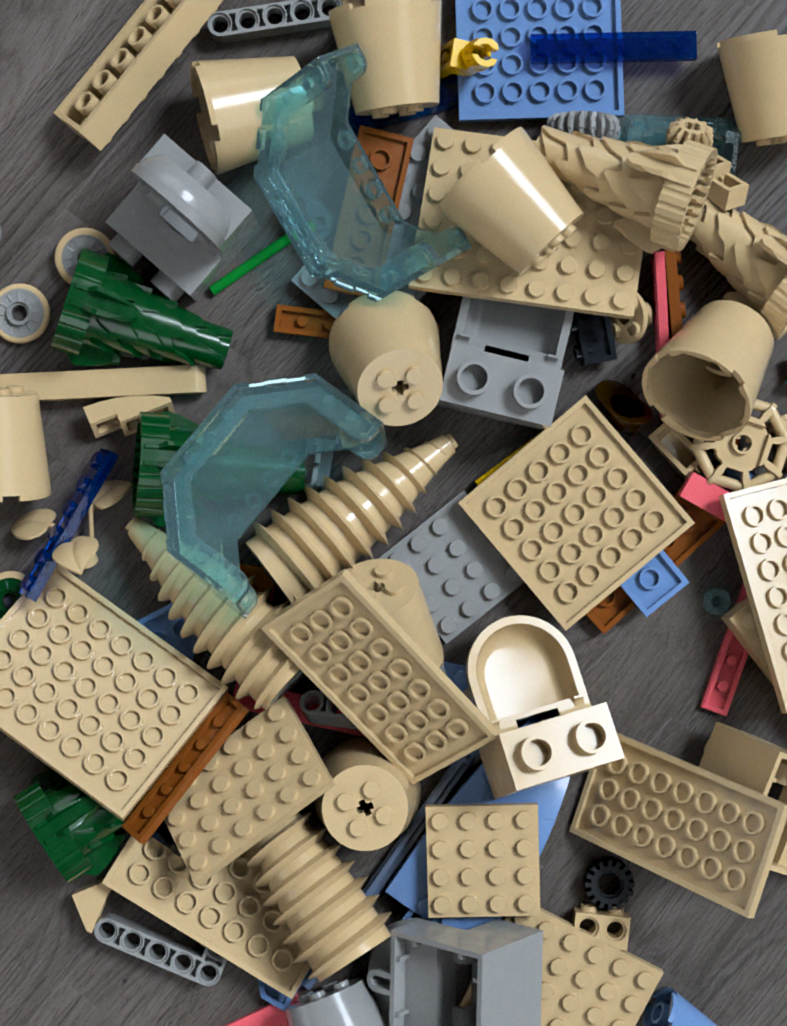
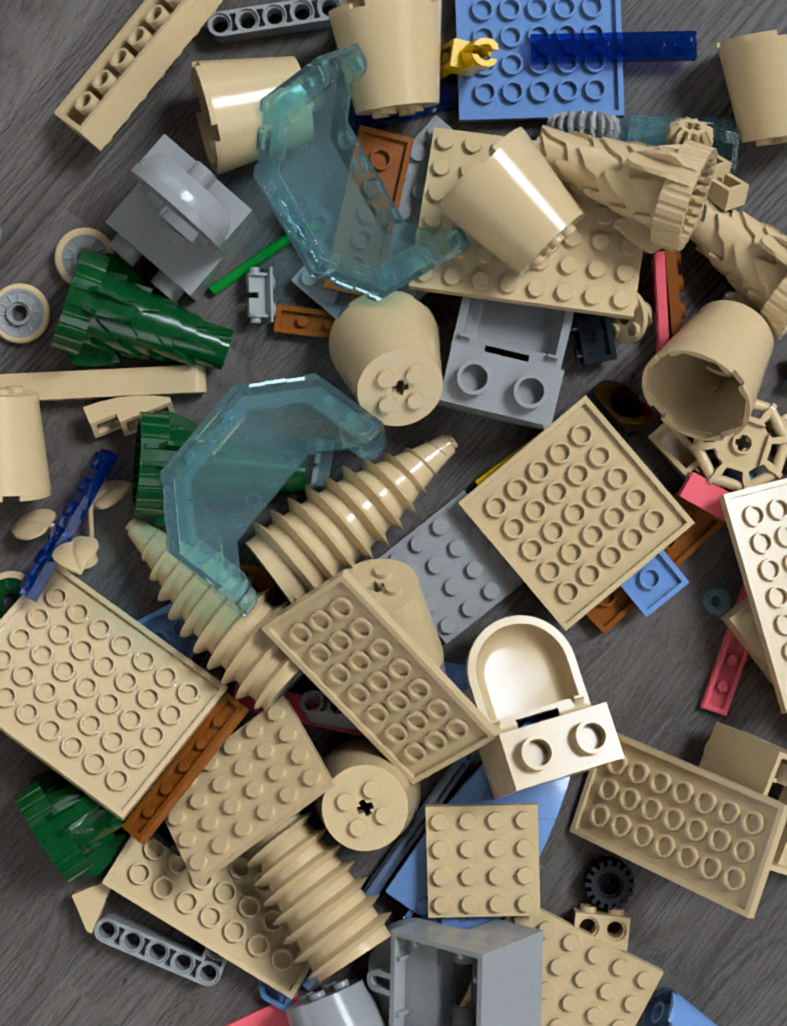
(261, 308): none -> light grey hinge

